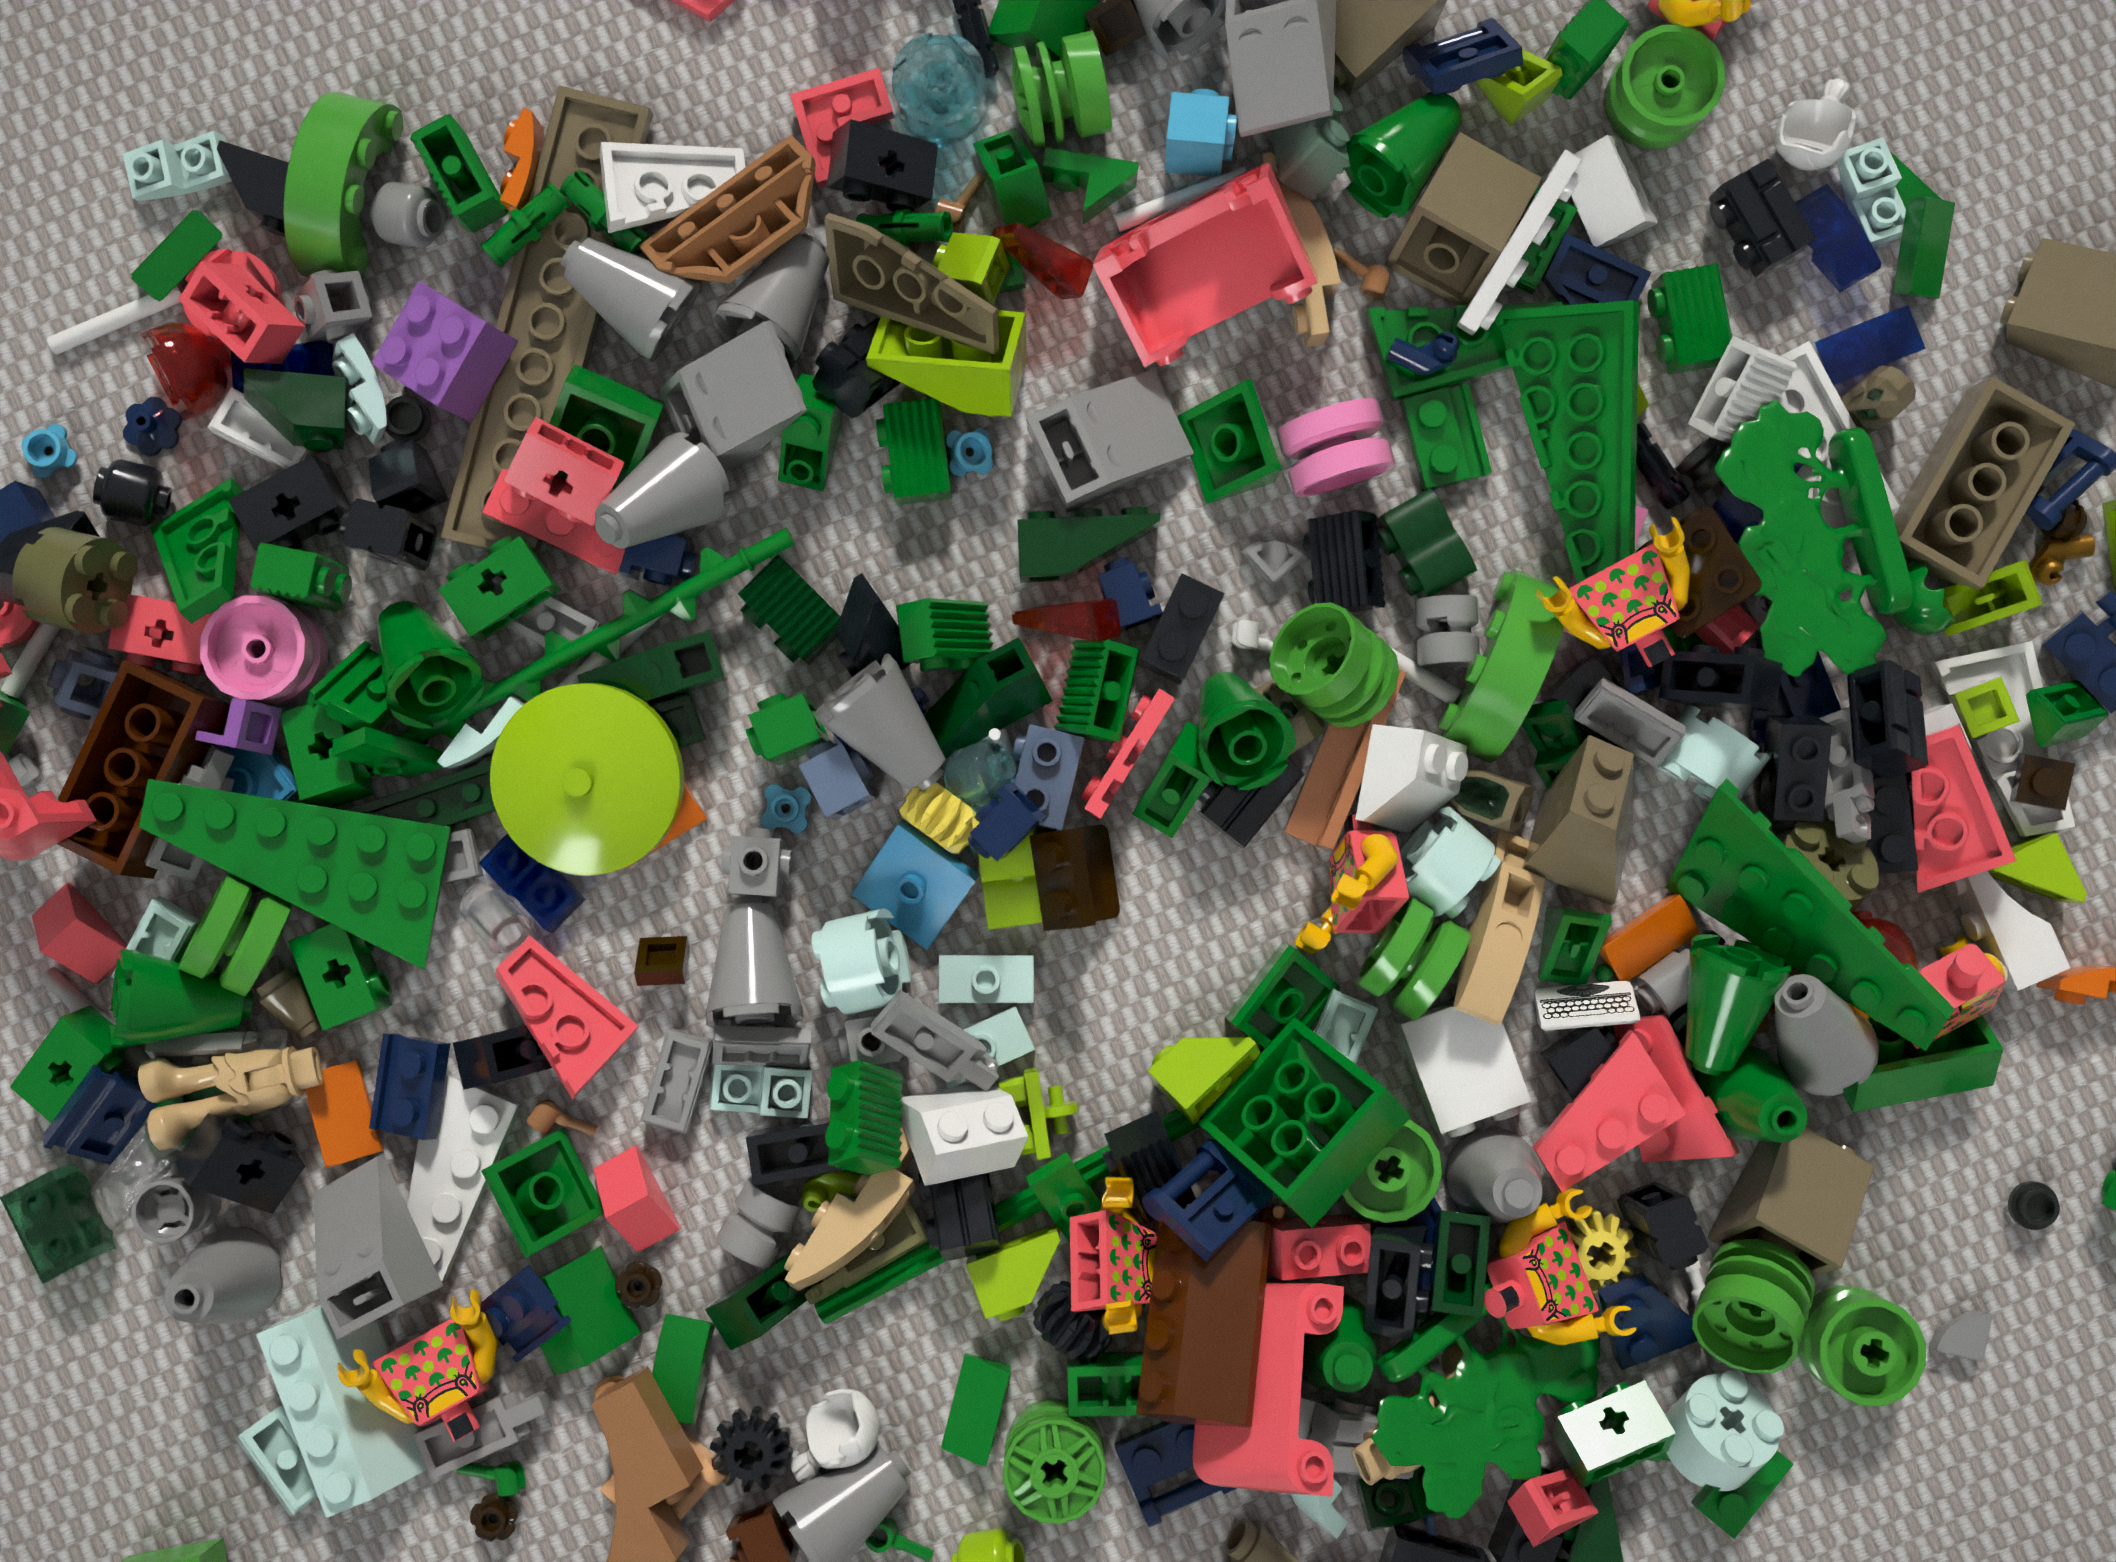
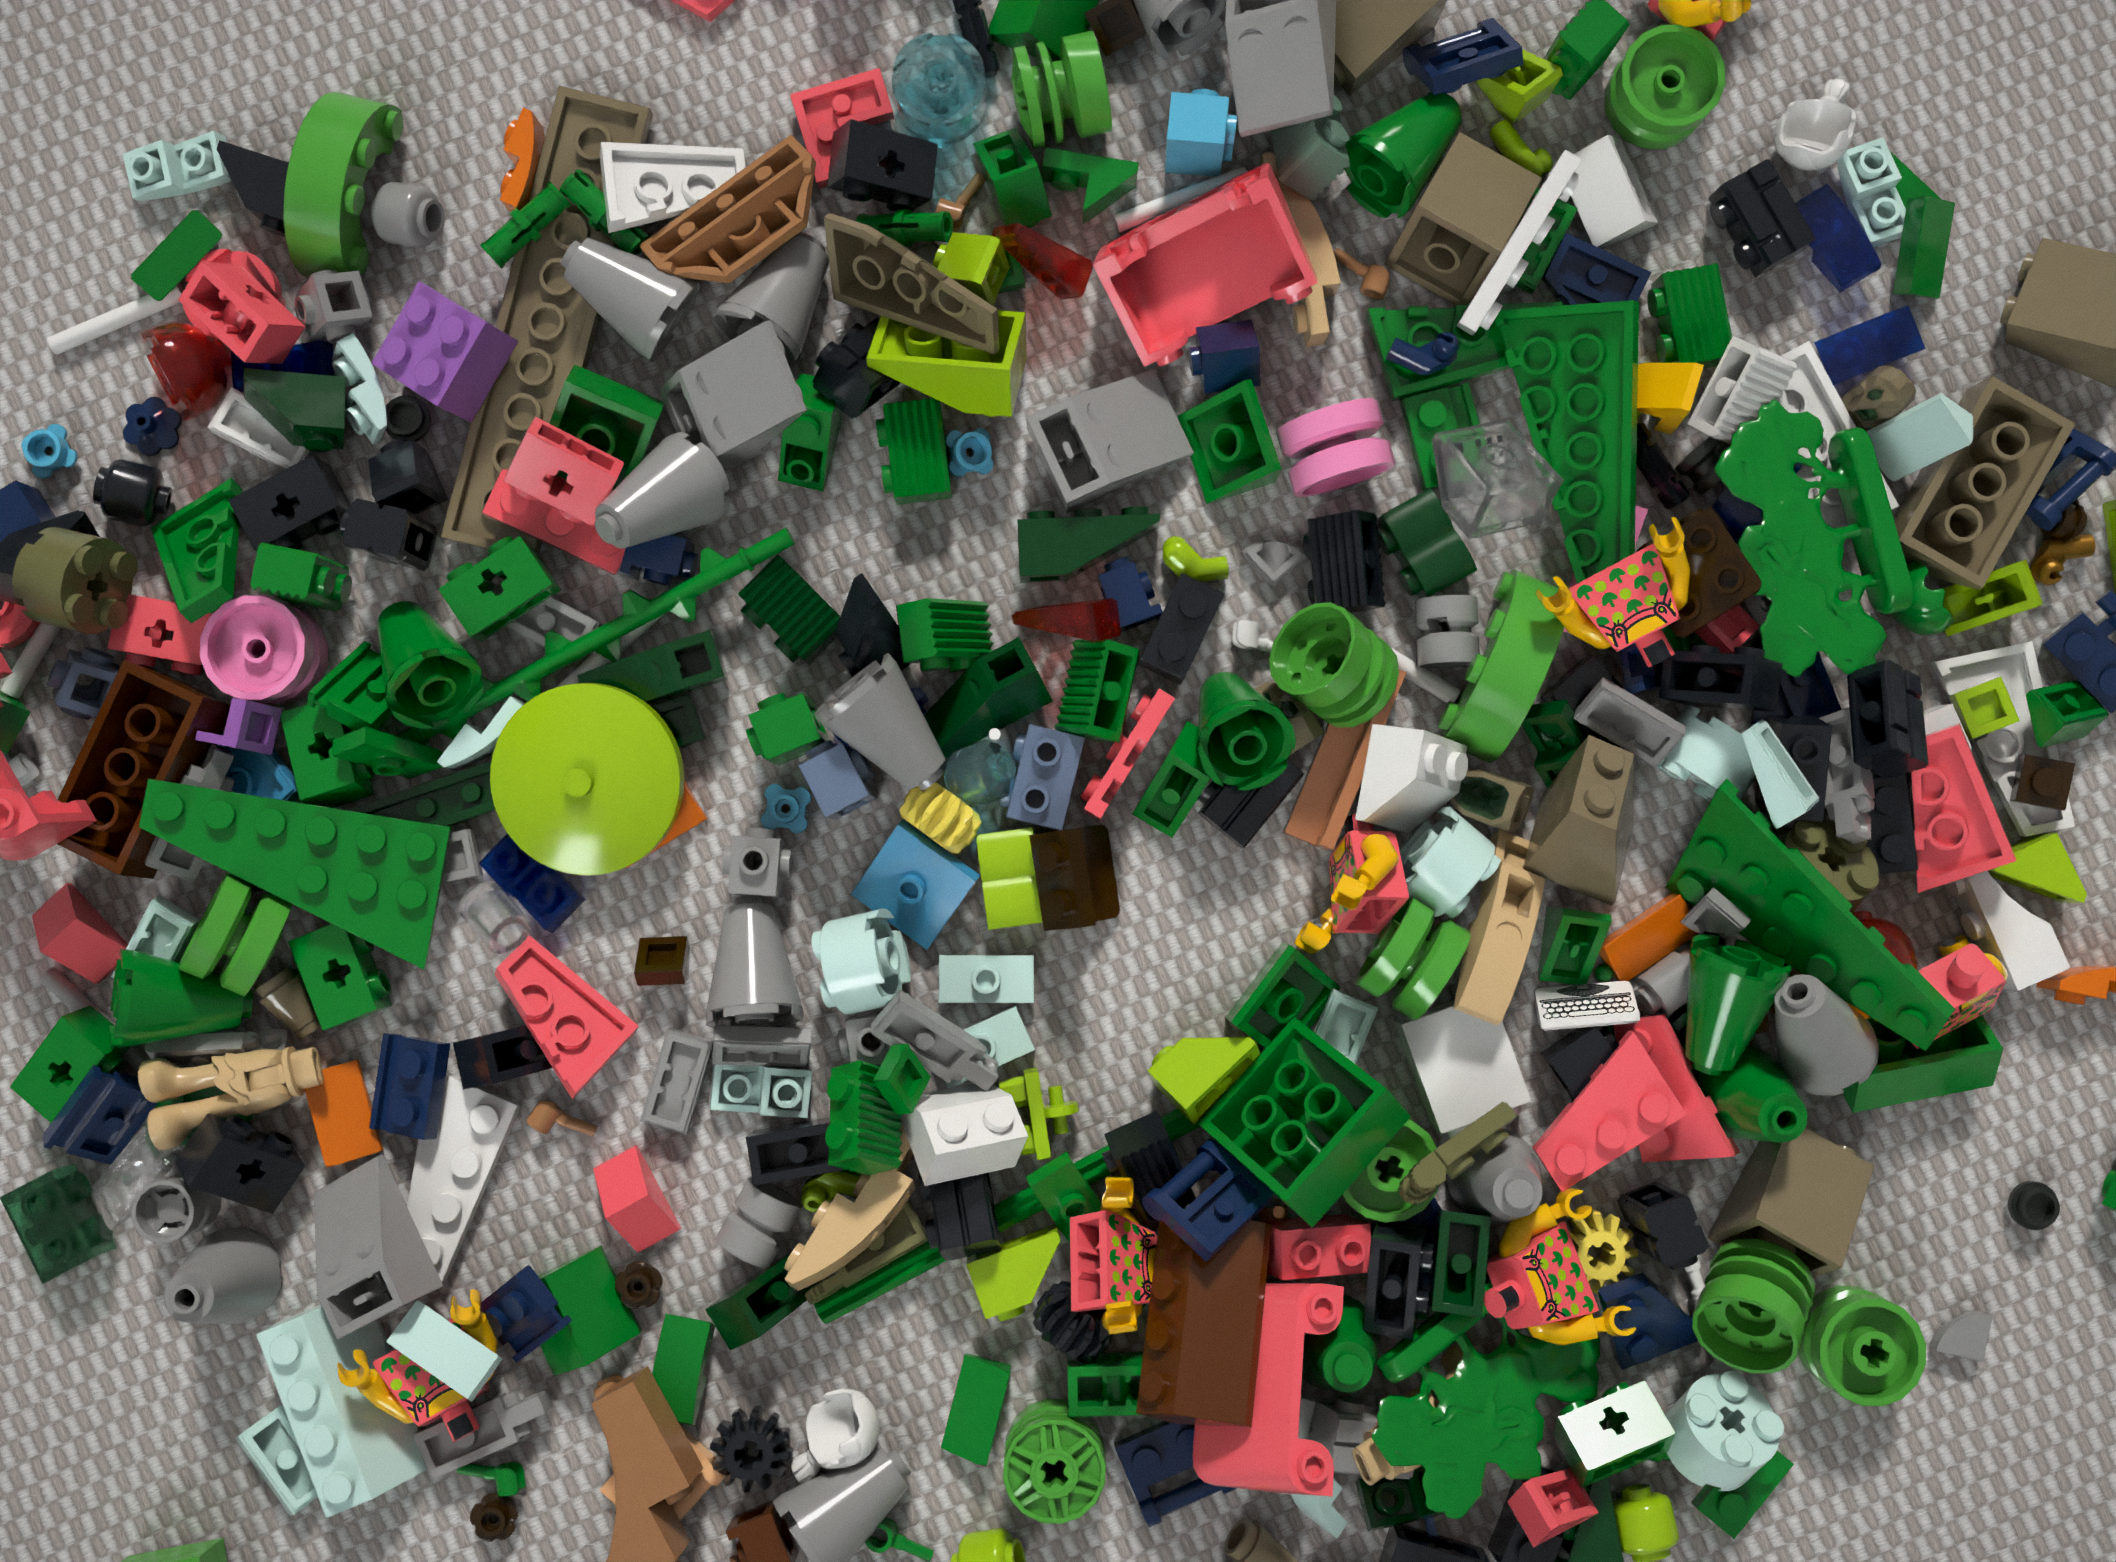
(444, 1350): none -> light aqua slope
(459, 173): green brick -> none
(543, 1192): green slope -> none
(901, 1079): none -> green plate
(1004, 823): dark blue brick -> none
(1183, 559): none -> lime arm
(1225, 355): none -> dark blue brick
(1456, 1154): none -> olive hinge
(1492, 478): none -> clear slope
(1516, 150): none -> lime arm
(1645, 1523): none -> lime head
(1667, 392): none -> yellow slope
(1716, 915): none -> light grey tile
(1779, 778): none -> light aqua slope
(1921, 436): none -> light aqua slope

